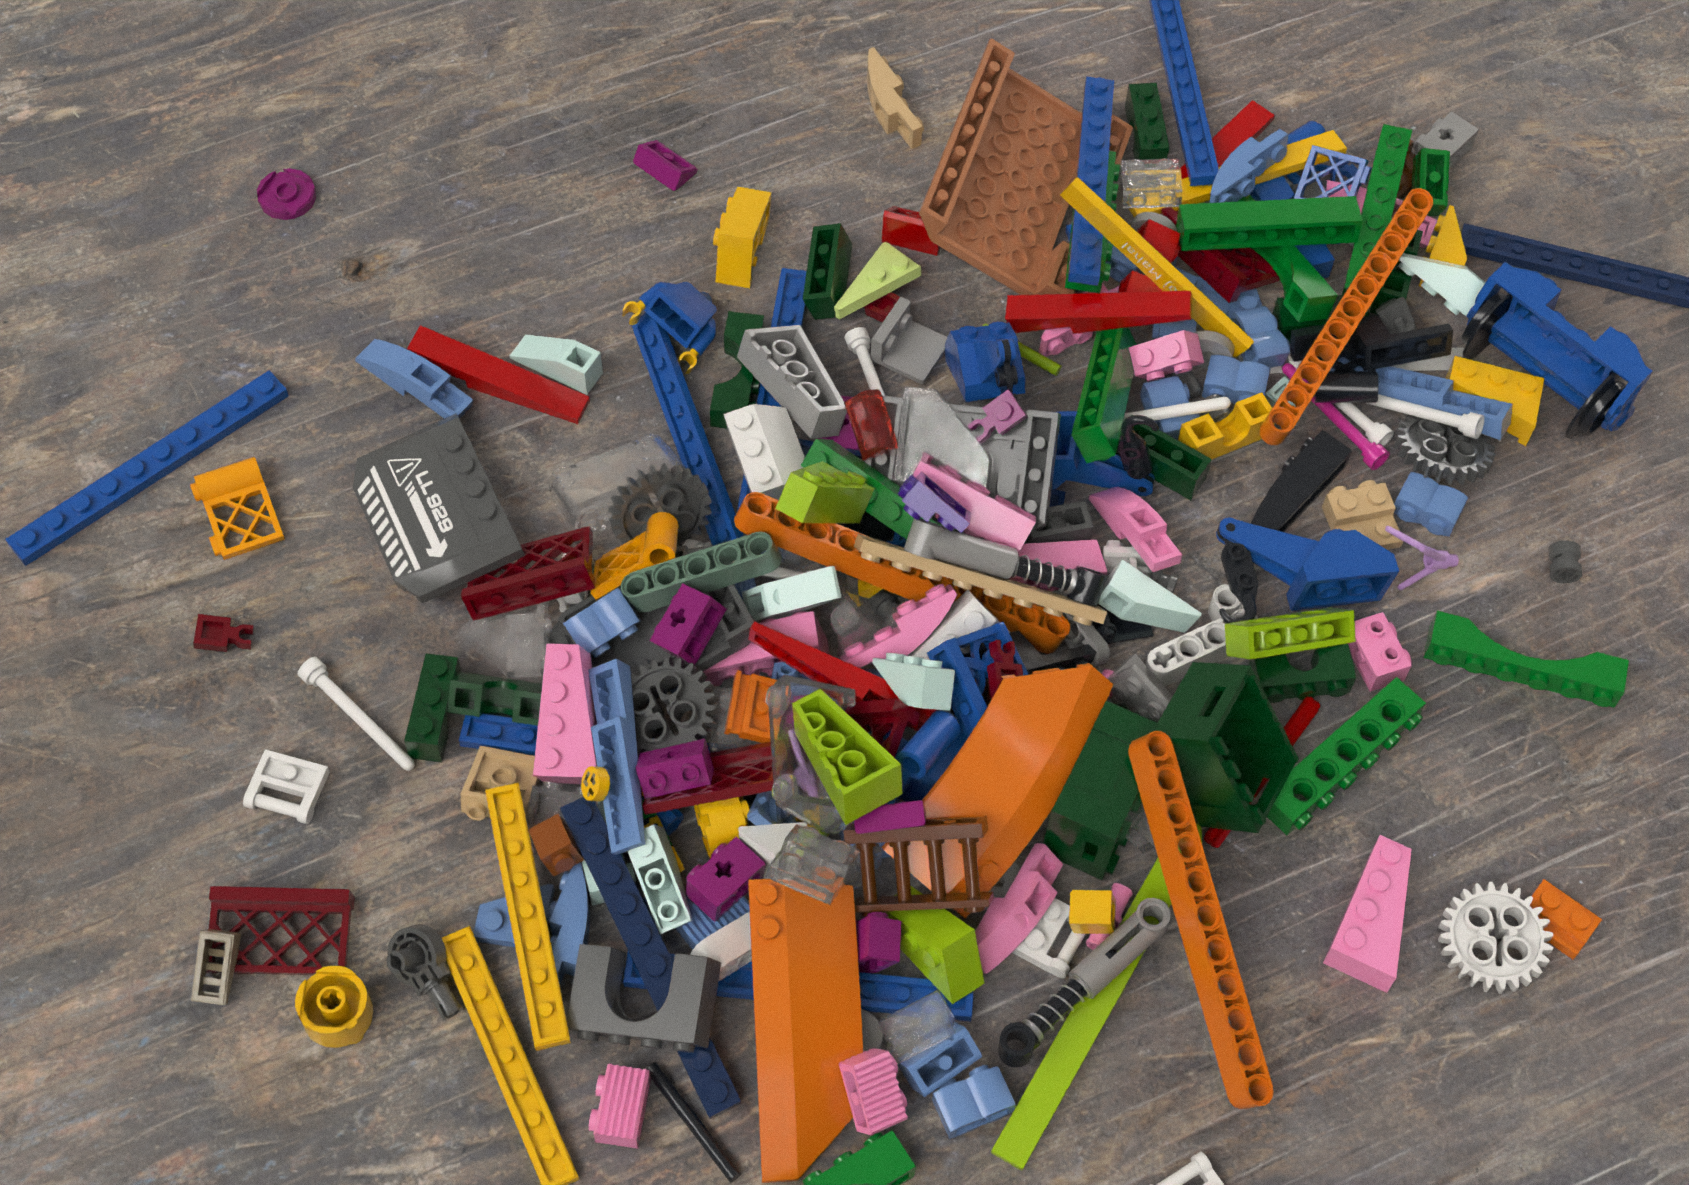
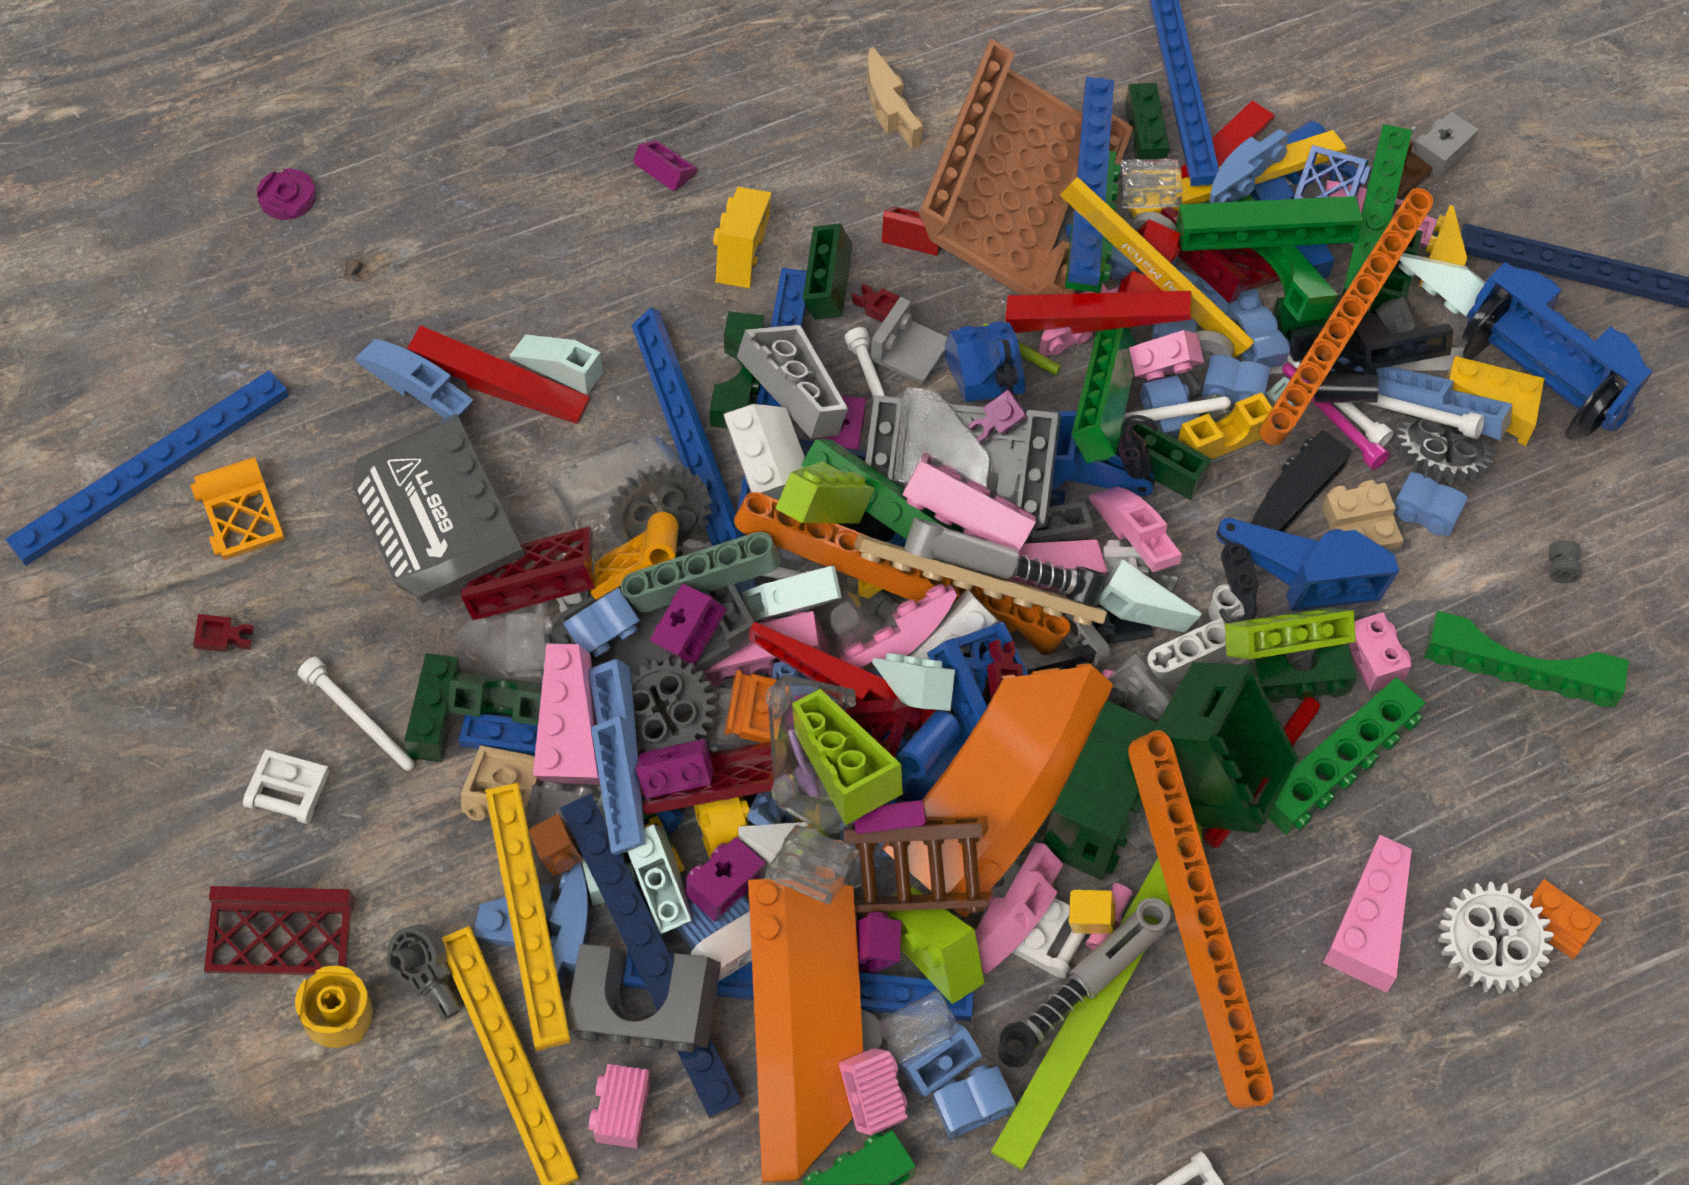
(202, 964): dark tan slope -> none
(595, 783): yellow tile -> none
(682, 313): blue torso -> none
(693, 1122): black bar -> none
(871, 424): clear red slope -> none
(881, 275): yellowish green wing -> none
(925, 498): plate -> none
(1432, 174): green brick -> none
(1432, 559): lavender plant -> none

